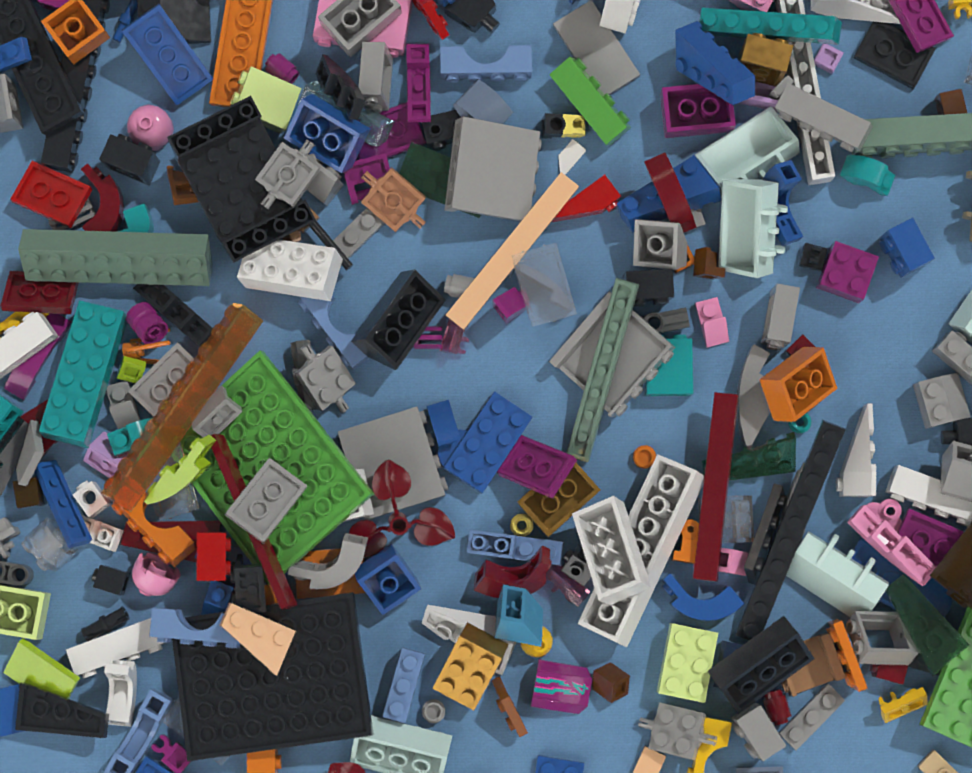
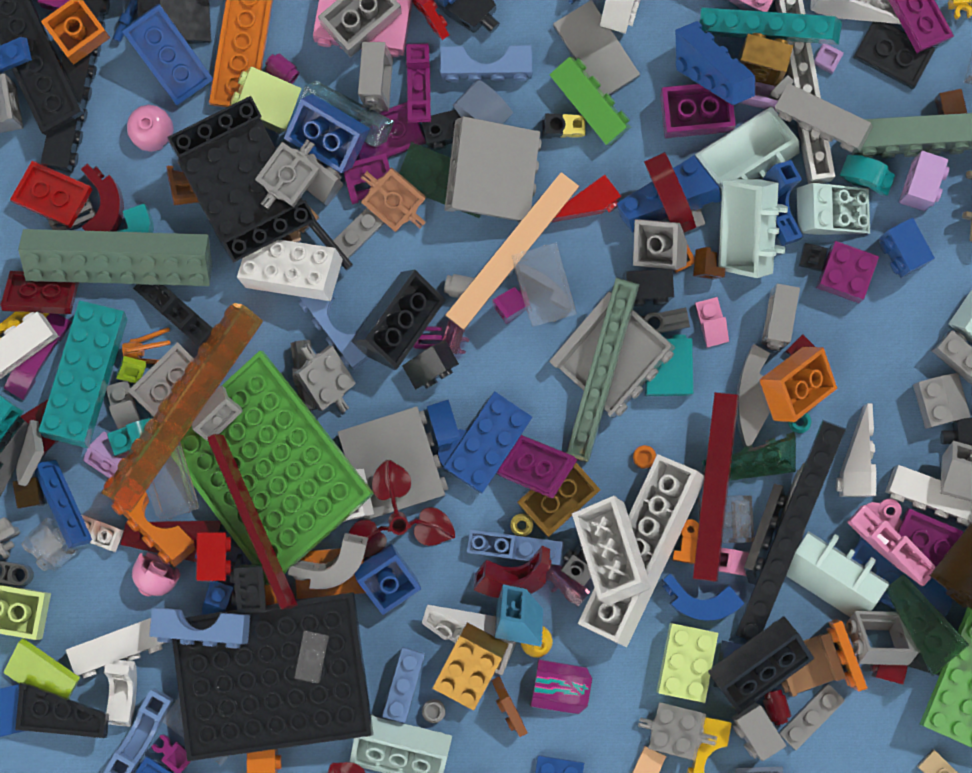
(100, 503): white brick -> none
(105, 624): black pin -> none
(110, 579): black brick -> none
(130, 159): black brick -> none
(146, 323): magenta wheel -> none
(182, 473): lime slope -> none
(259, 635): light nougat wing -> none
(266, 500): light grey plate -> none
(311, 656): none -> clear plate
(340, 86): black slope -> none
(430, 365): none -> black brick
(570, 156): white sticker -> none
(610, 682): reddish brown panel -> none
(833, 209): none -> light aqua slope
(909, 702): yellow plate -> none
(924, 180): none -> lavender brick

